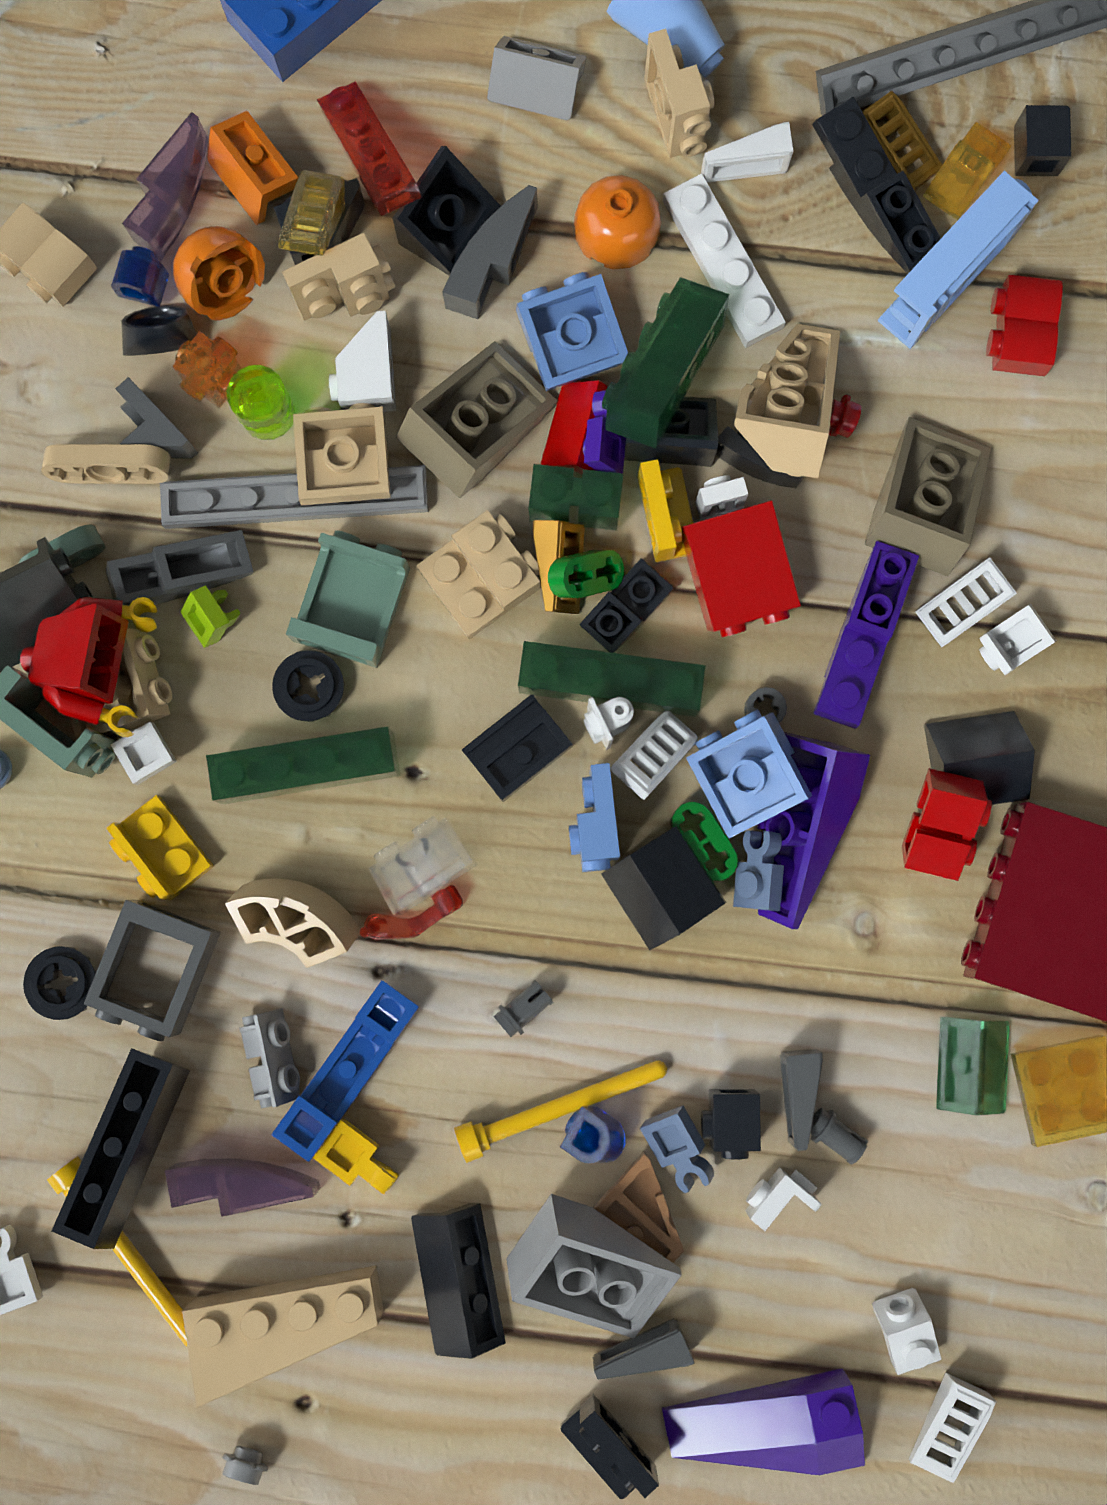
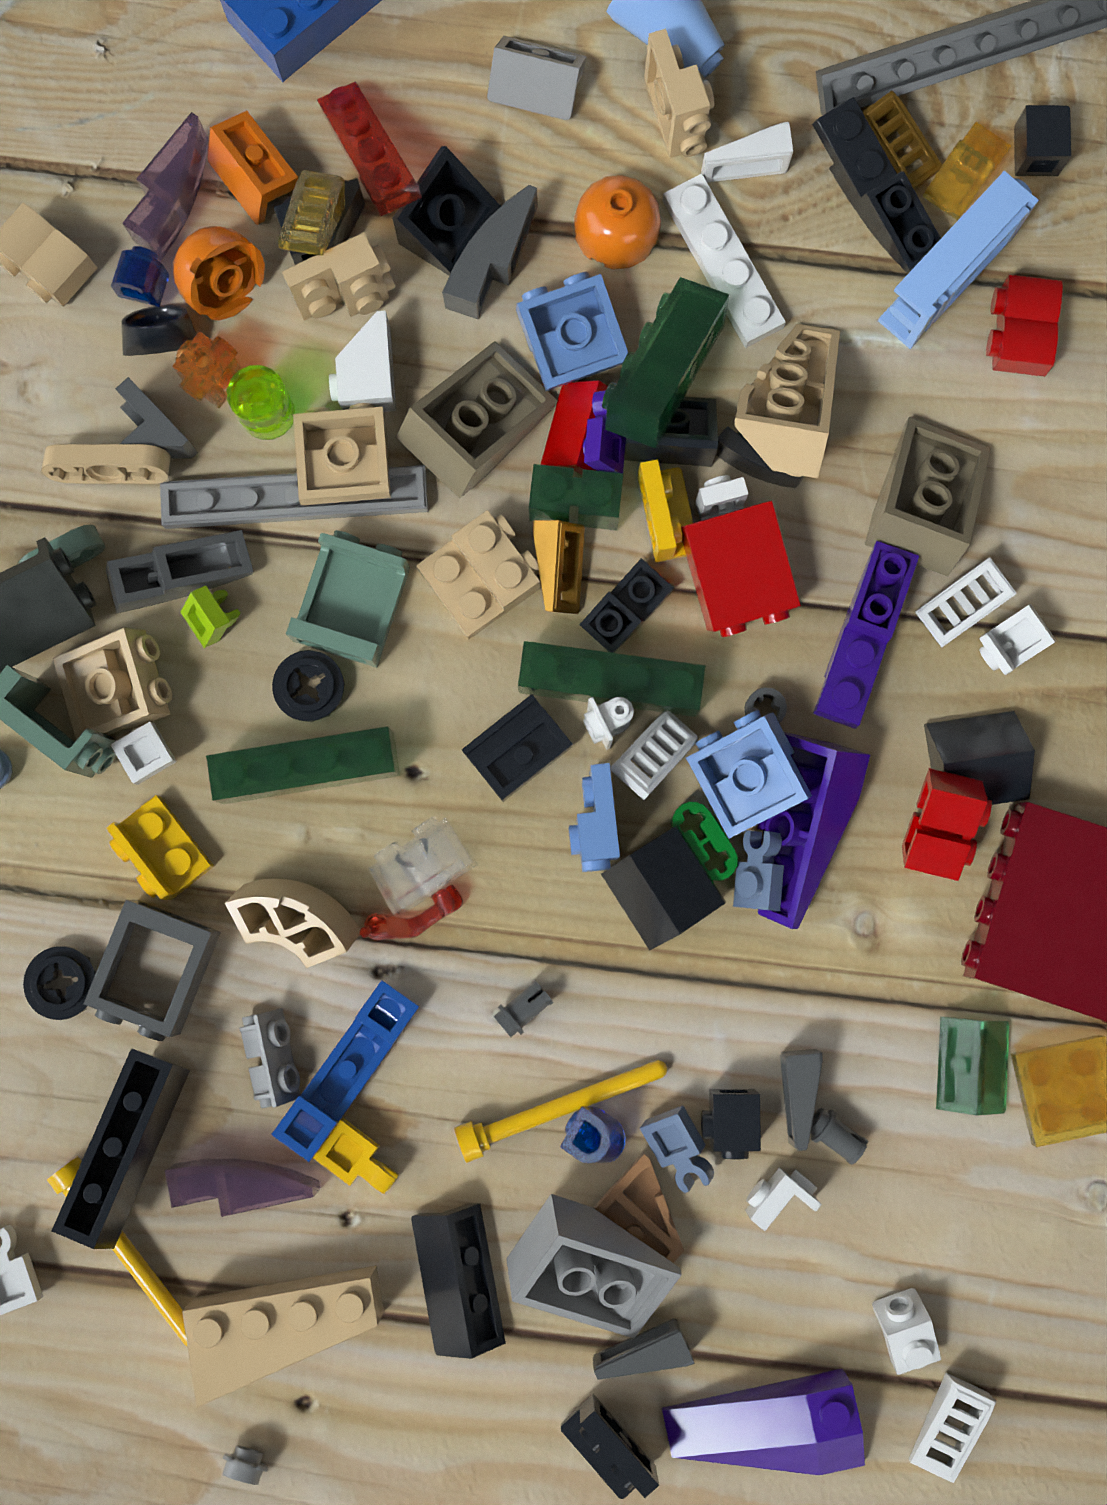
(81, 657): red torso -> none
(587, 581): green beam -> none
(844, 417): red plate -> none

